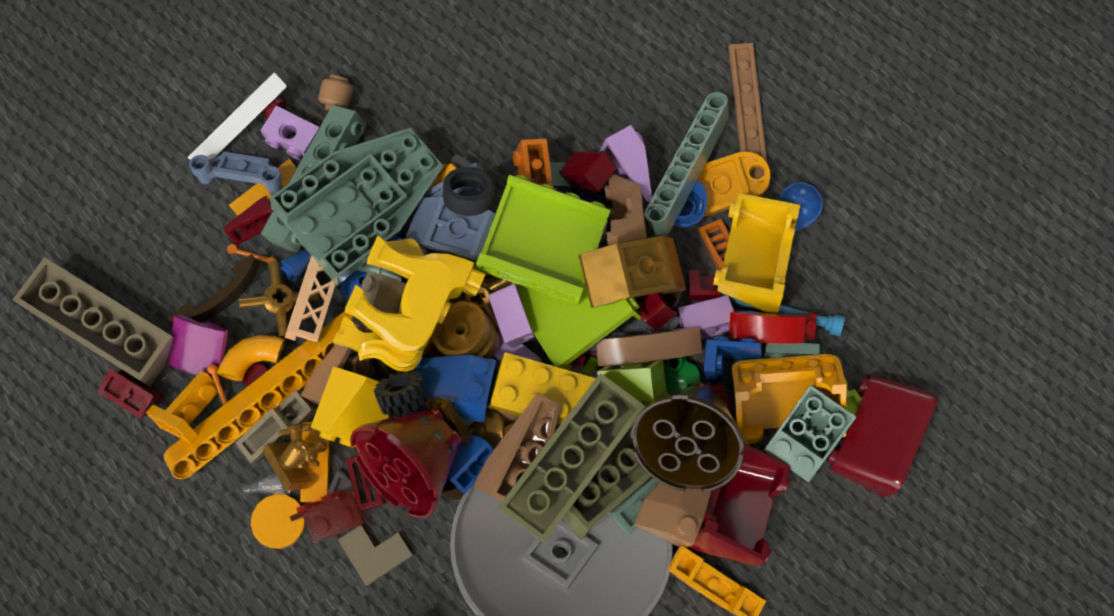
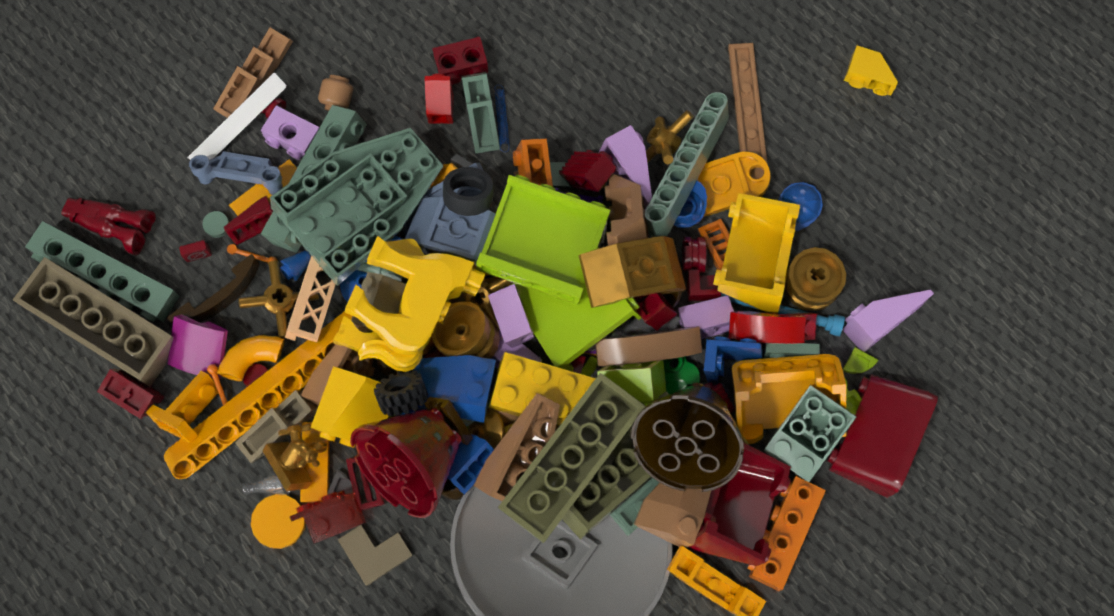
(49, 239): none -> sand green brick
(101, 219): none -> dark red piece
(195, 251): none -> dark red tile
(214, 223): none -> sand green tile
(254, 72): none -> medium nougat slope
(439, 99): none -> slope
(459, 54): none -> dark red brick
(480, 112): none -> sand green slope
(502, 117): none -> blue piece
(664, 138): none -> pearl gold bar
(694, 254): none -> dark red wheel
(788, 532): none -> orange brick
(828, 278): none -> pearl gold wheel
(859, 362): none -> lime tile
(870, 71): none -> yellow slope
(874, 321): none -> lavender slope

